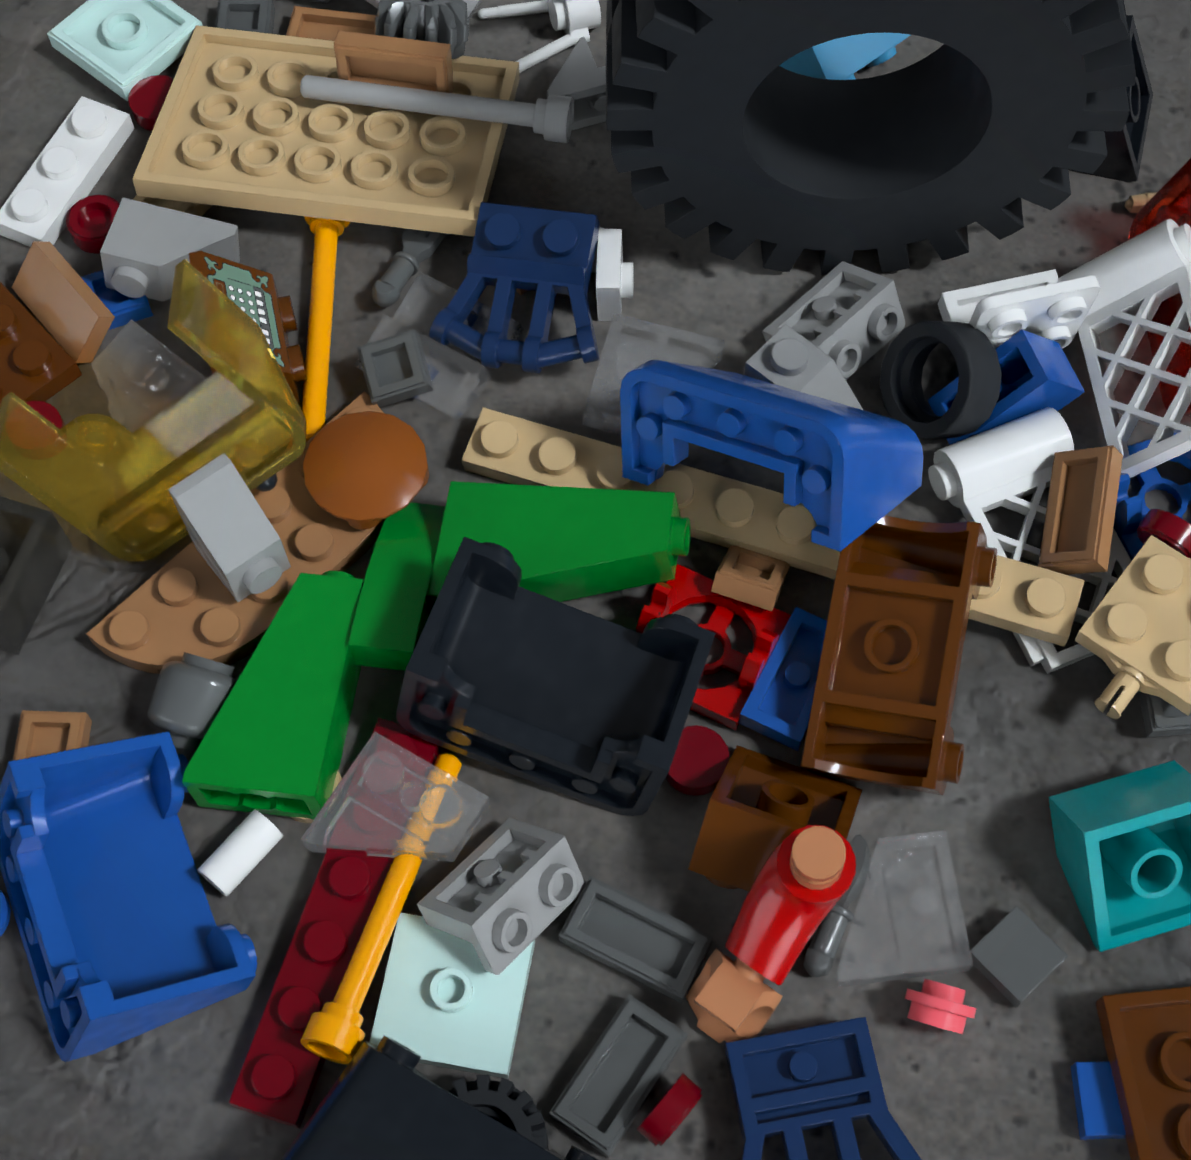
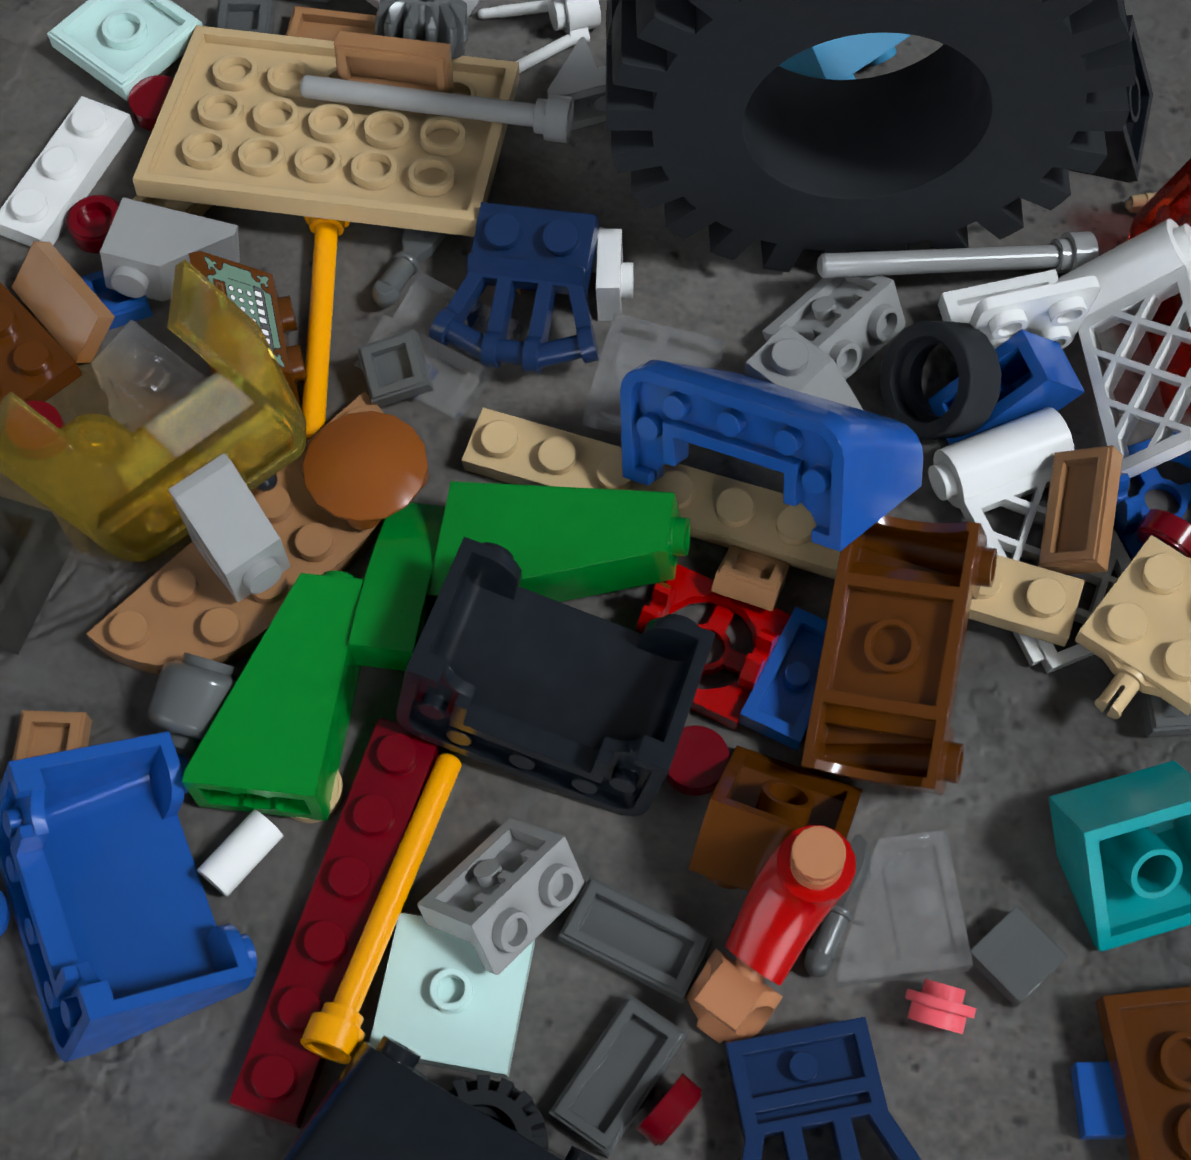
(396, 807): clear wing -> none
(1062, 254): none -> light grey piece

